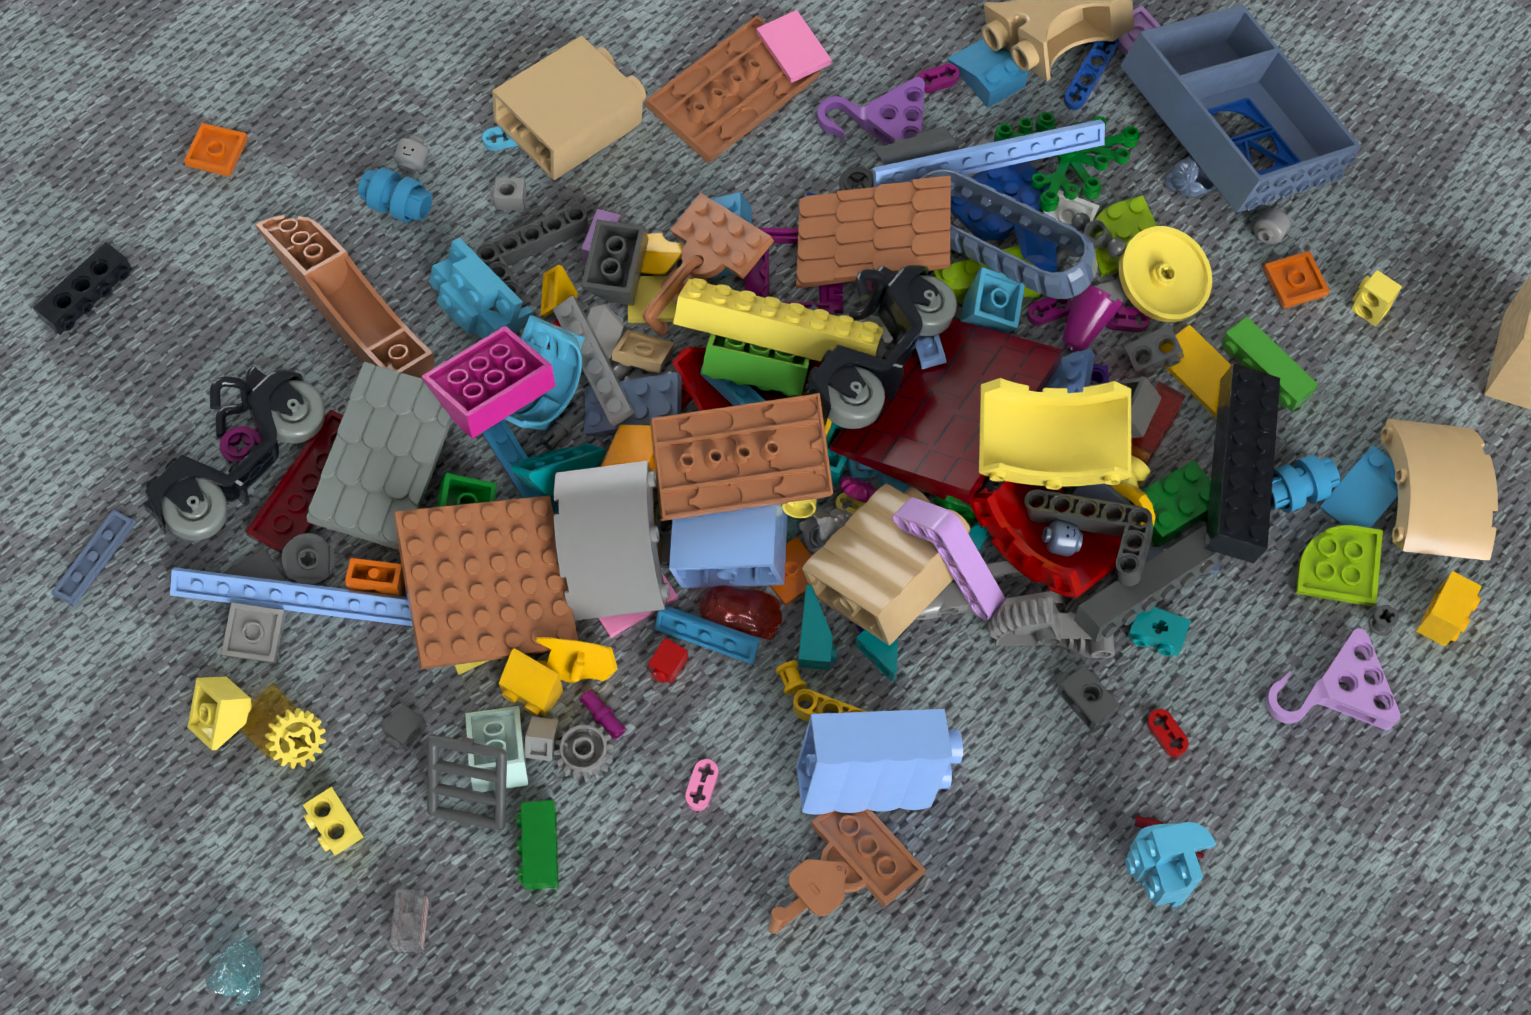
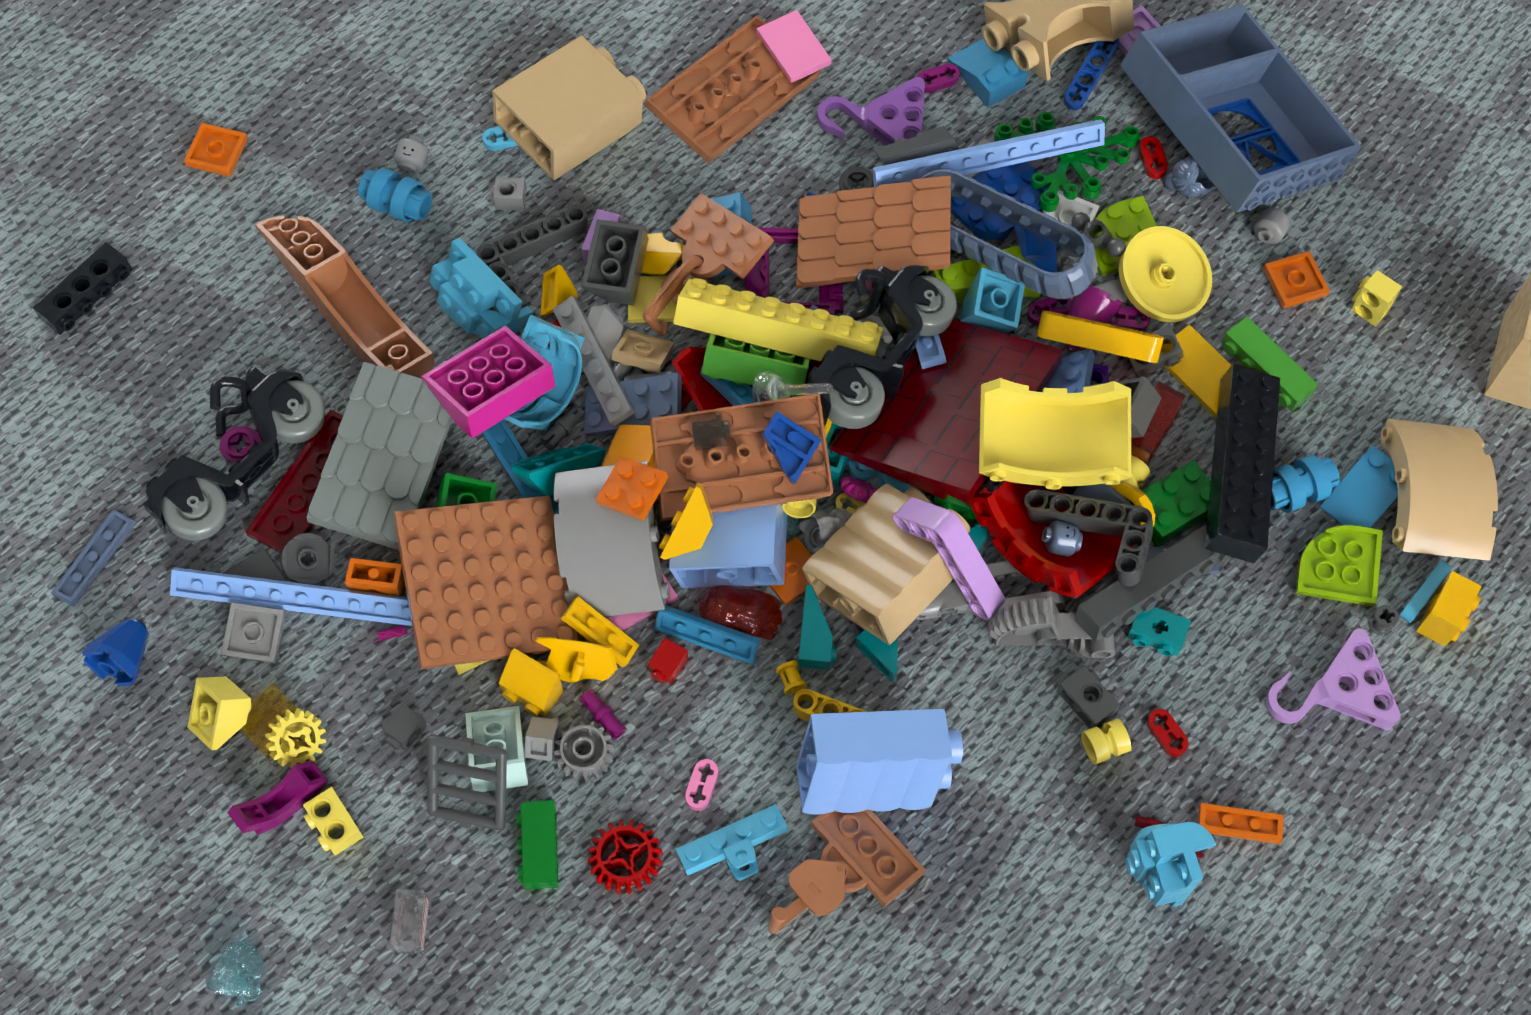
(118, 649): none -> blue cone
(276, 806): none -> magenta arch
(391, 633): none -> dark pink piece
(599, 630): none -> yellow plate
(615, 834): none -> red gear
(632, 488): none -> orange plate
(690, 525): none -> yellow slope
(711, 433): none -> clear smoke bracket
(733, 844): none -> medium azure plate
(771, 386): none -> clear piece
(790, 445): none -> blue wing
(1100, 336): none -> yellow beam
(1106, 741): none -> light yellow wheel
(1157, 156): none -> red beam
(1241, 823): none -> orange plate
(1425, 591): none -> medium azure beam

